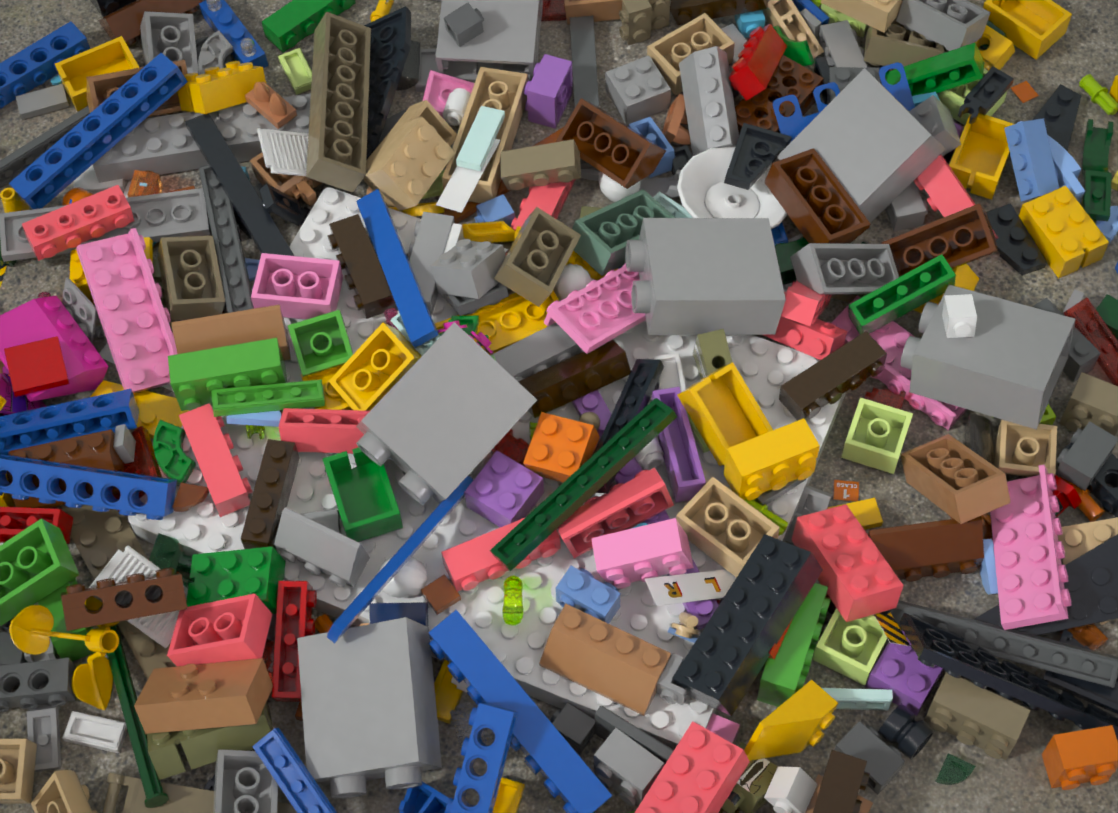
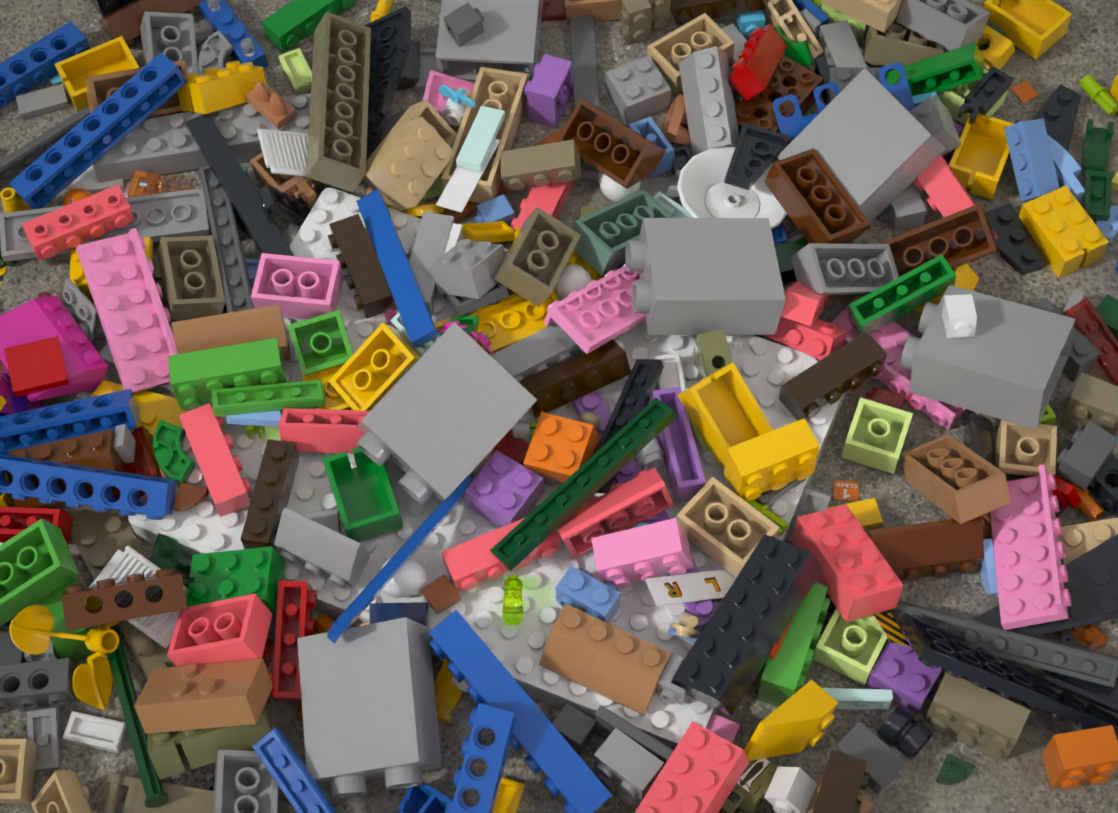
(456, 96): none -> medium azure piece

